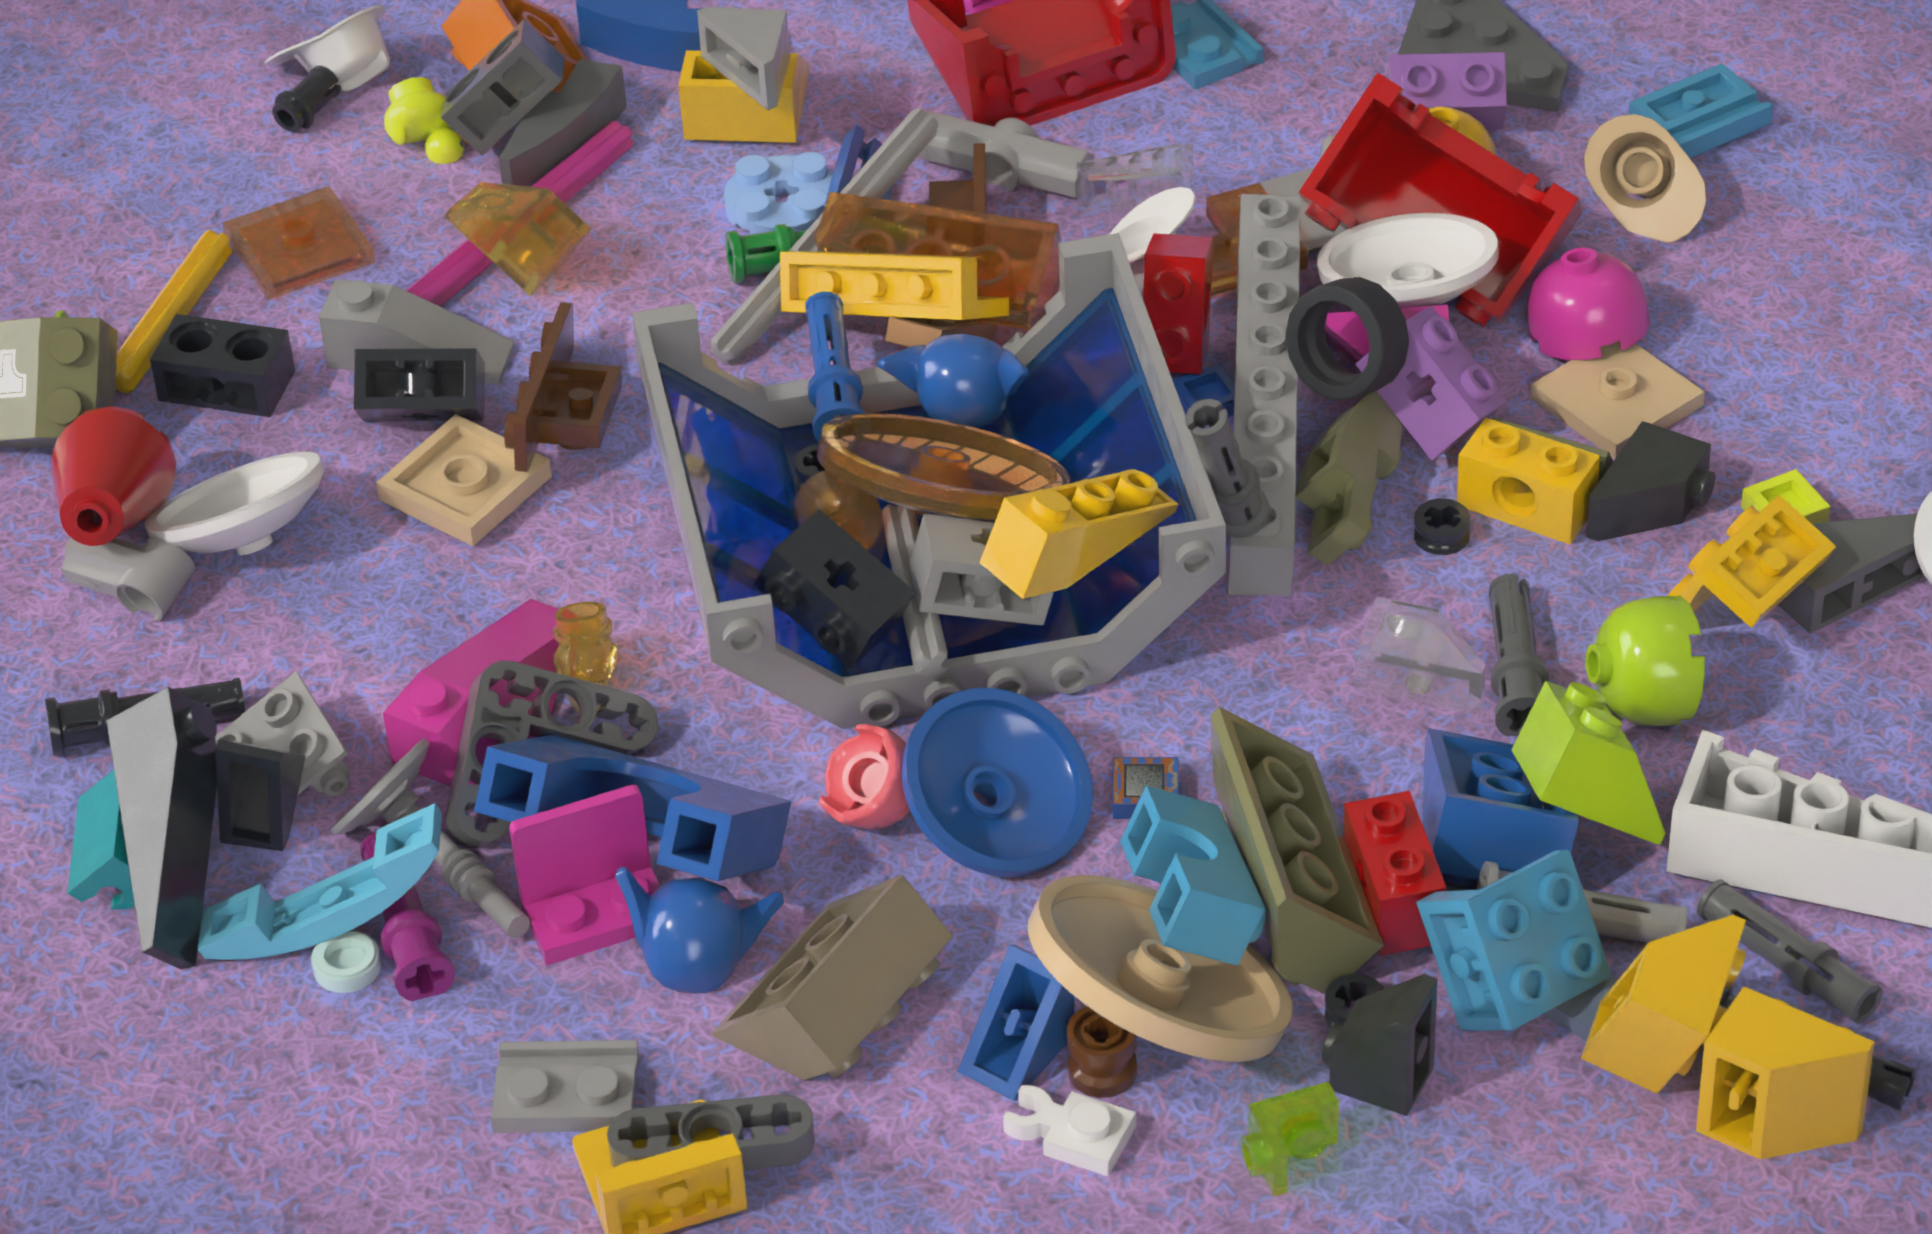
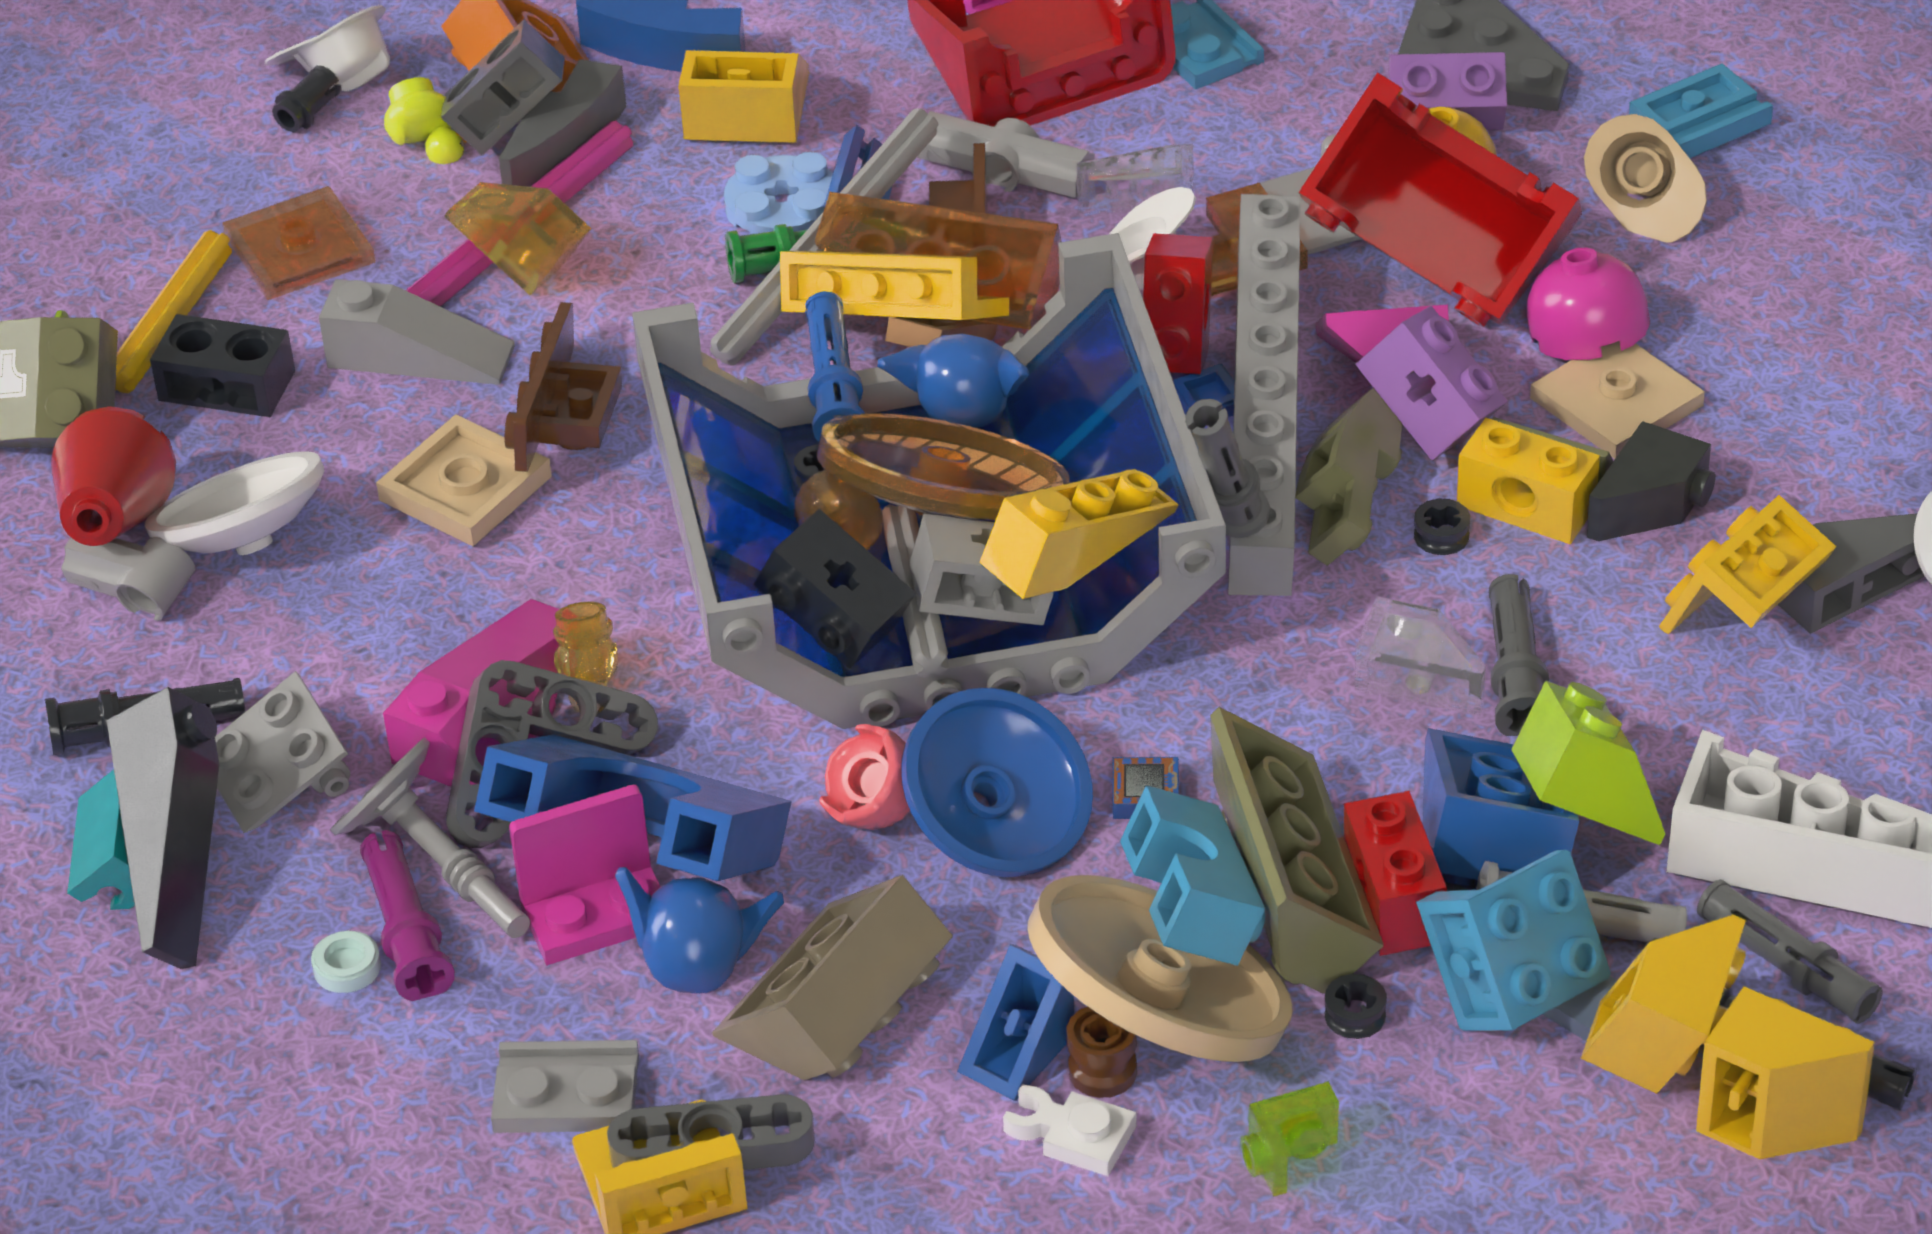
(256, 794): black slope -> none
(258, 927): medium azure slope -> none
(418, 384): black brick -> none
(747, 48): light grey slope -> none
(1309, 346): black tyre -> none
(1386, 1045): pearl dark grey slope -> none
(1413, 256): white dish -> none
(1647, 661): lime cylinder -> none
(1794, 490): neon yellow plate -> none

